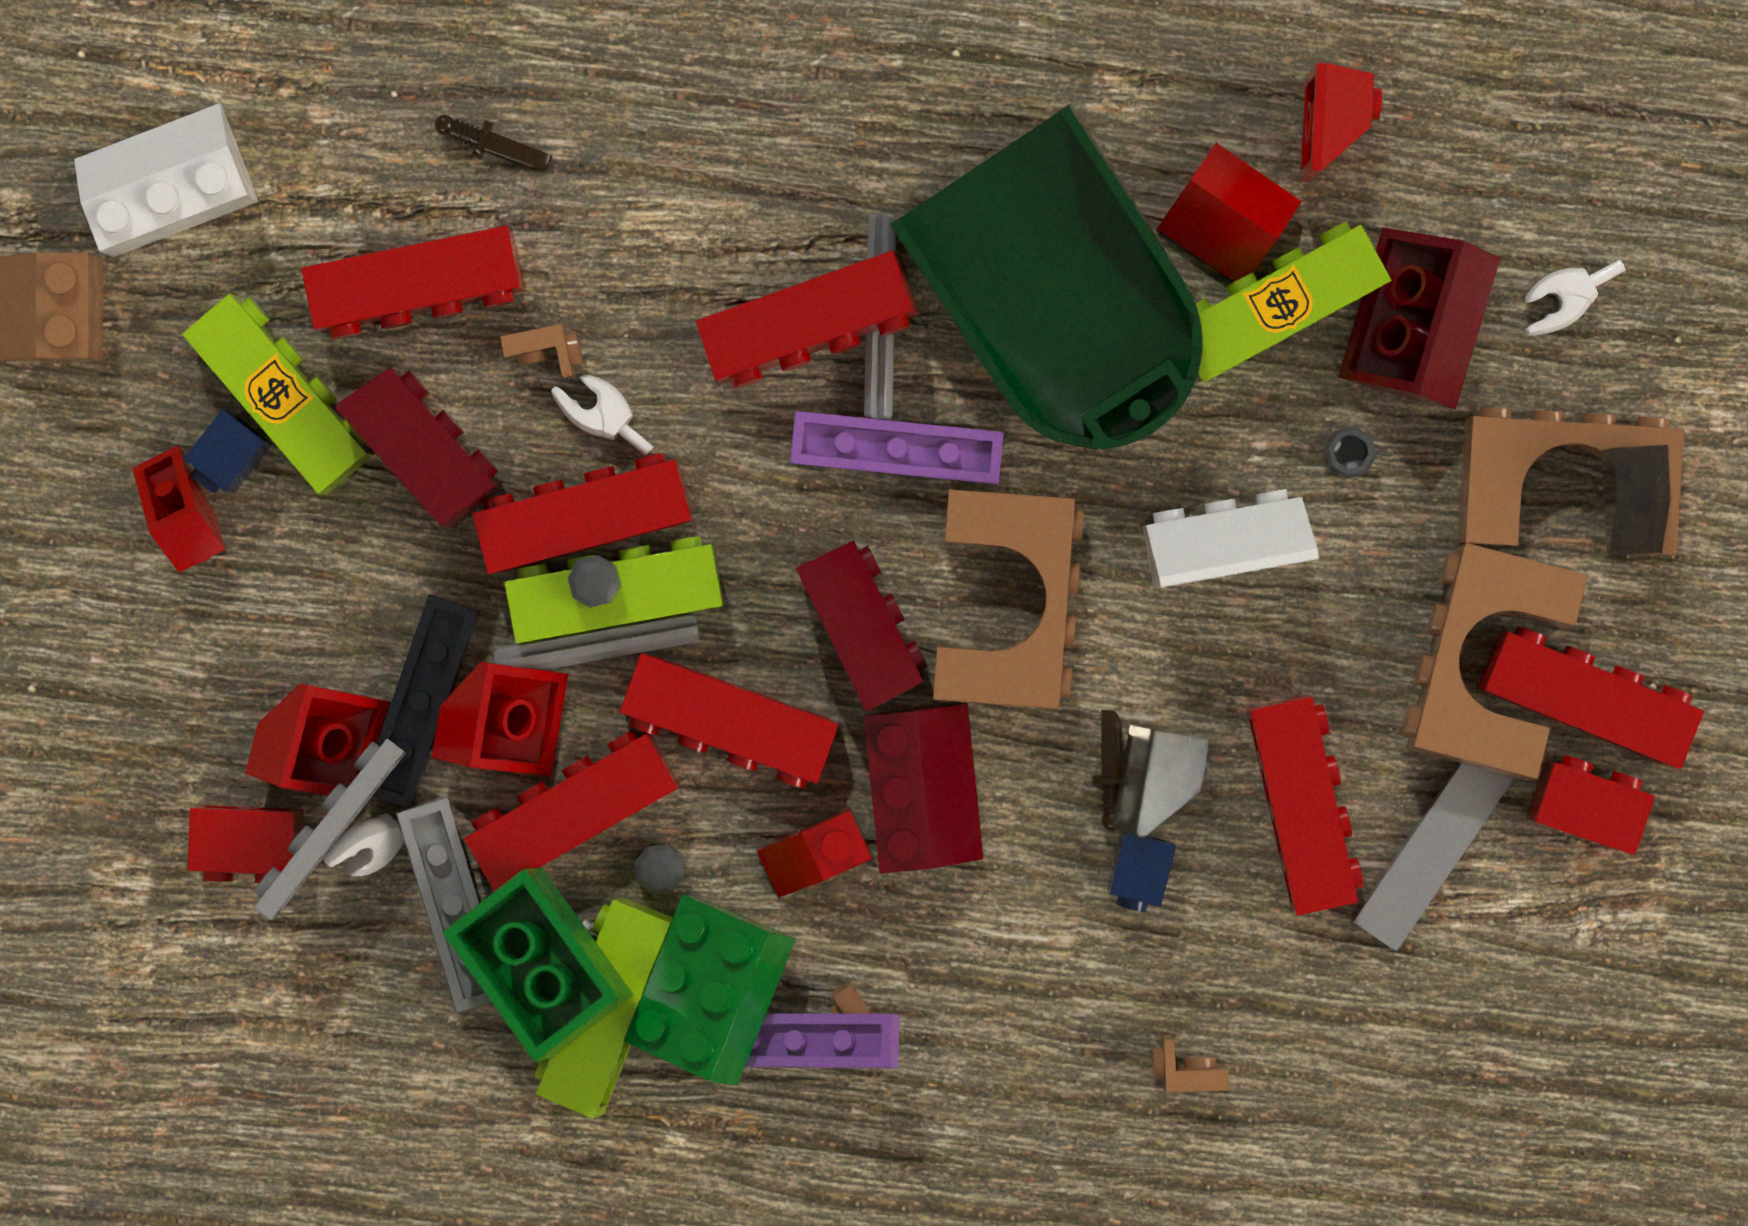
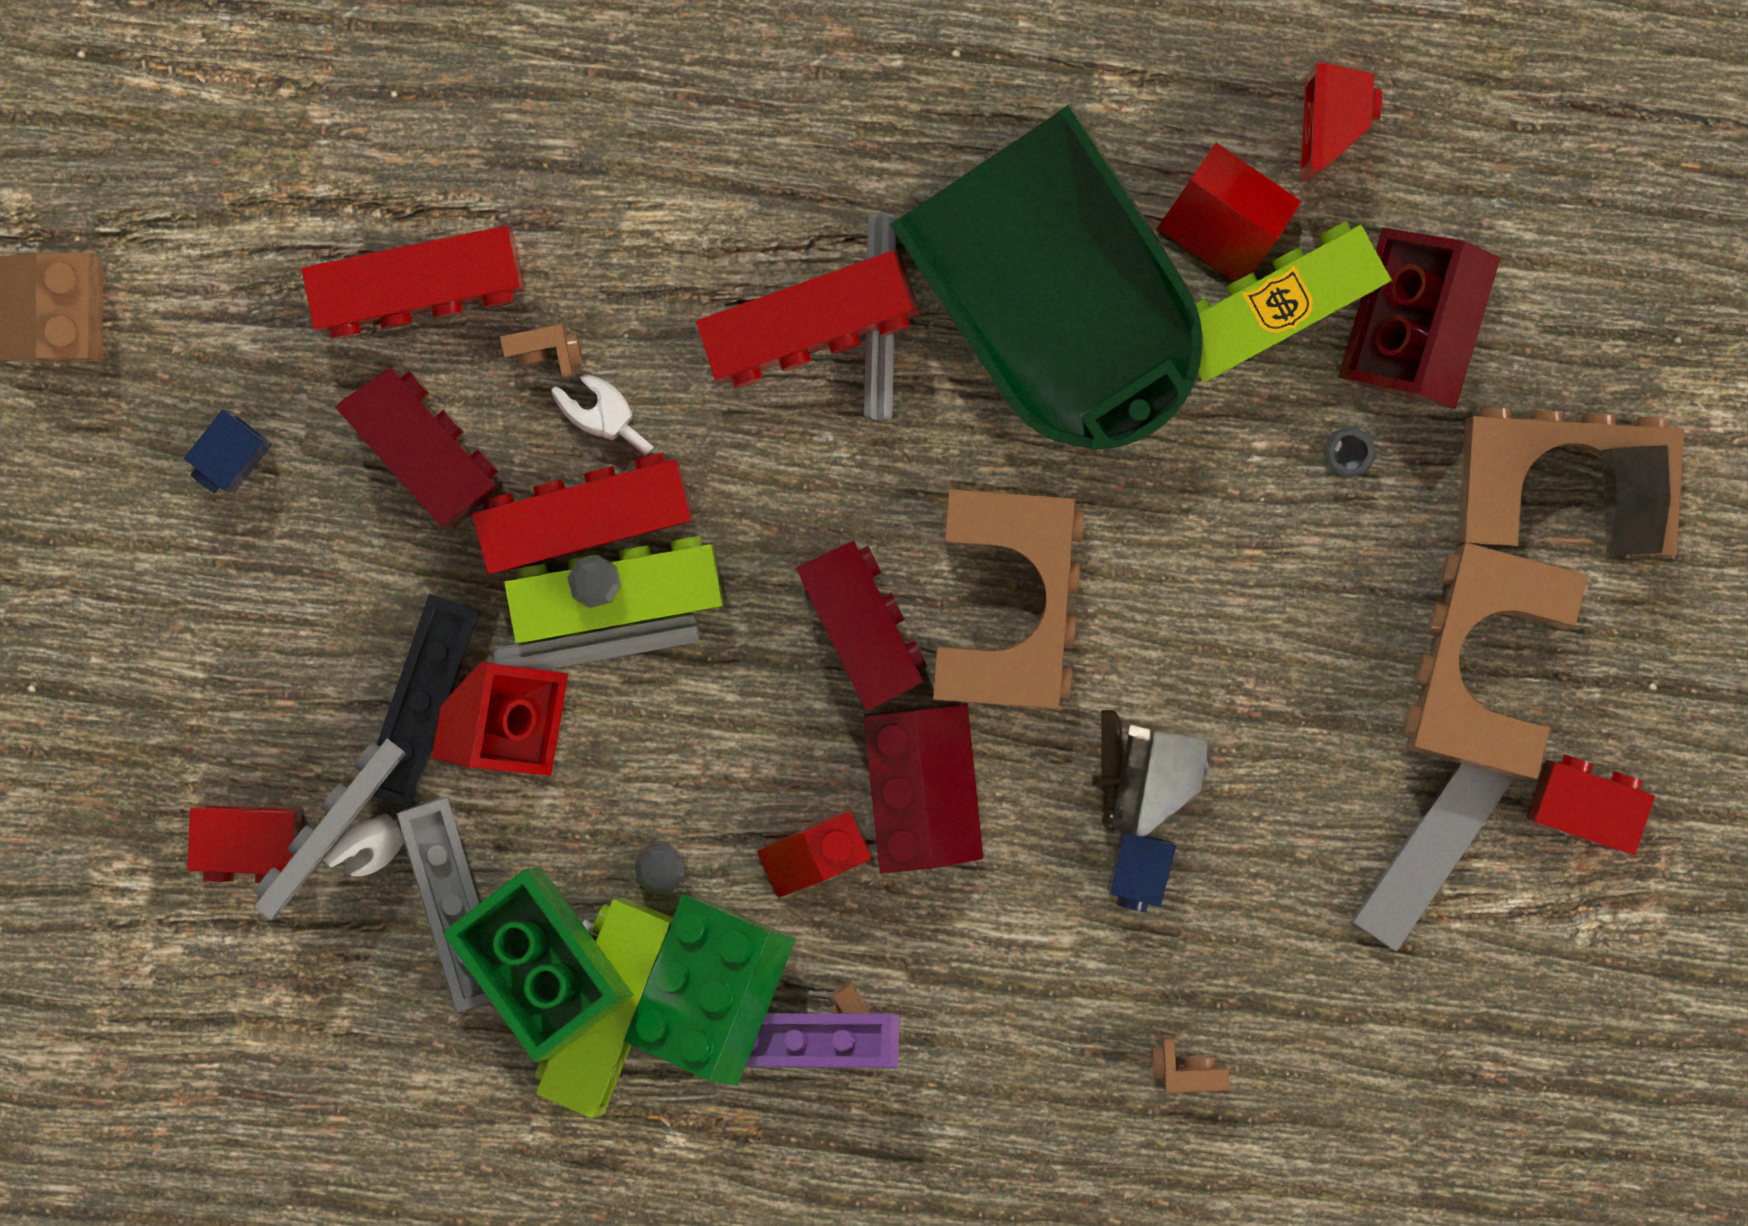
(163, 181): white slope -> none
(177, 510): red slope -> none
(278, 393): lime brick -> none
(315, 739): red slope -> none
(492, 143): dark brown piece -> none
(573, 810): red brick -> none
(728, 718): red brick -> none
(896, 447): medium lavender plate -> none
(1228, 539): white slope -> none
(1303, 804): red brick -> none
(1574, 292): white hand -> none
(1590, 698): red brick -> none

